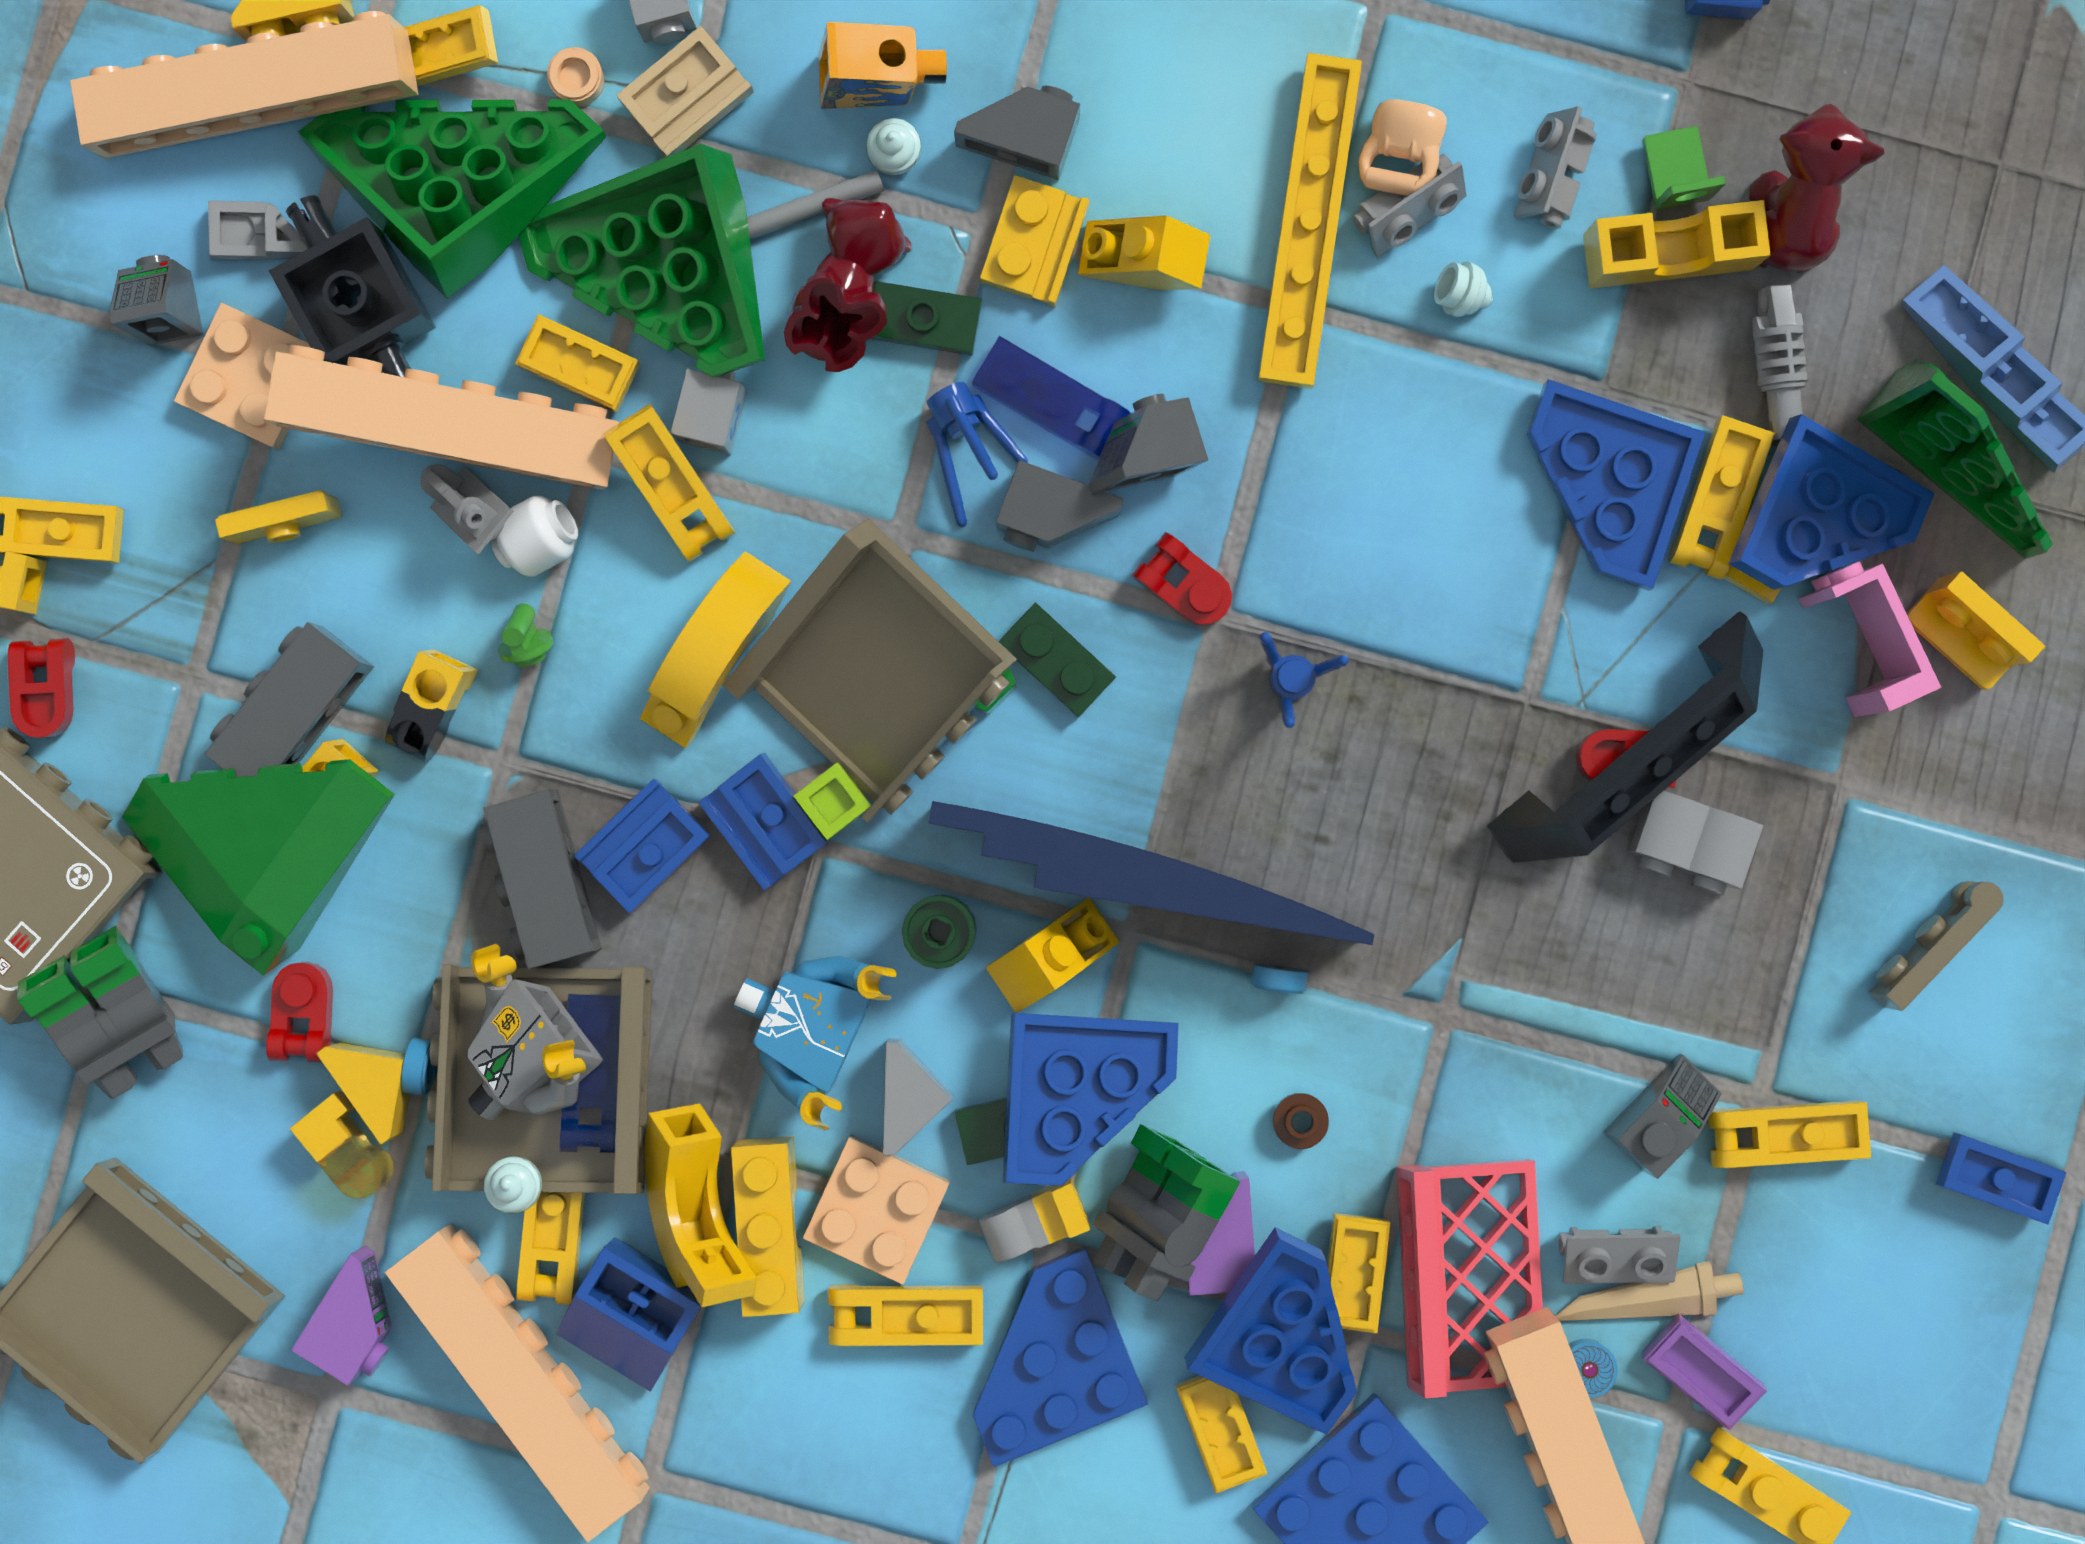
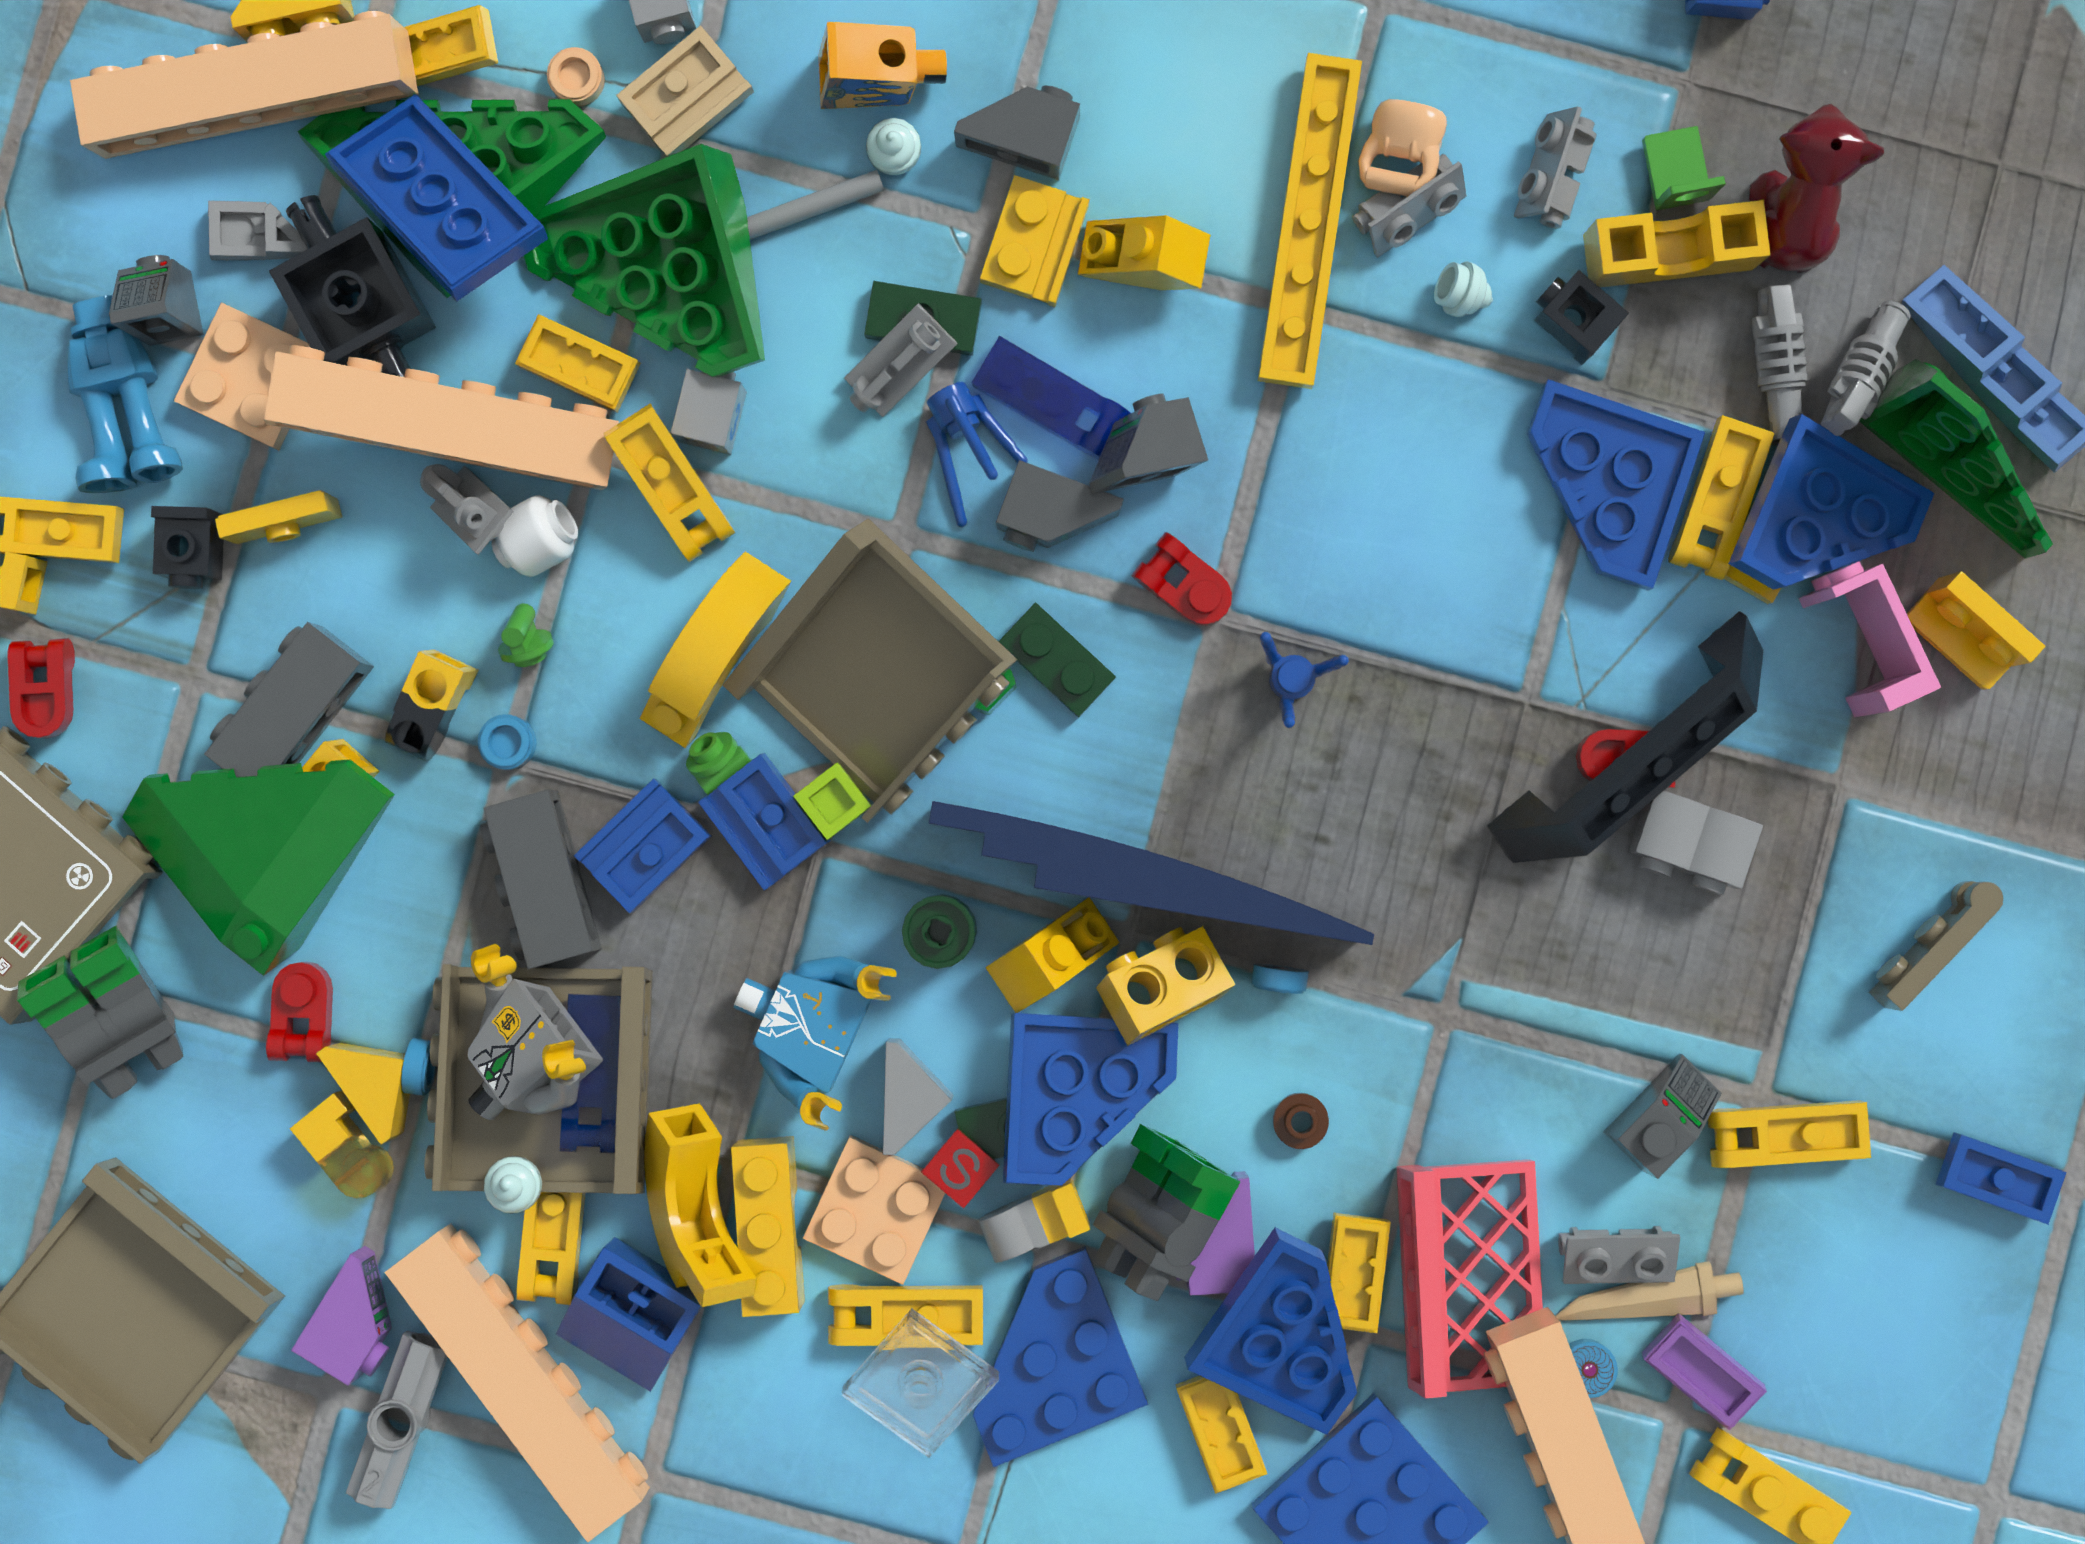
(106, 365): none -> dark azure piece
(205, 548): none -> black brick
(385, 1449): none -> light grey piece
(436, 197): none -> blue tile
(507, 742): none -> dark azure tile
(715, 759): none -> bright green plate
(838, 303): dark red animal -> none
(898, 362): none -> light grey hinge
(920, 1383): none -> clear plate
(960, 1168): none -> red tile
(1169, 992): none -> yellow brick
(1597, 309): none -> black brick
(1865, 369): none -> light grey hinge

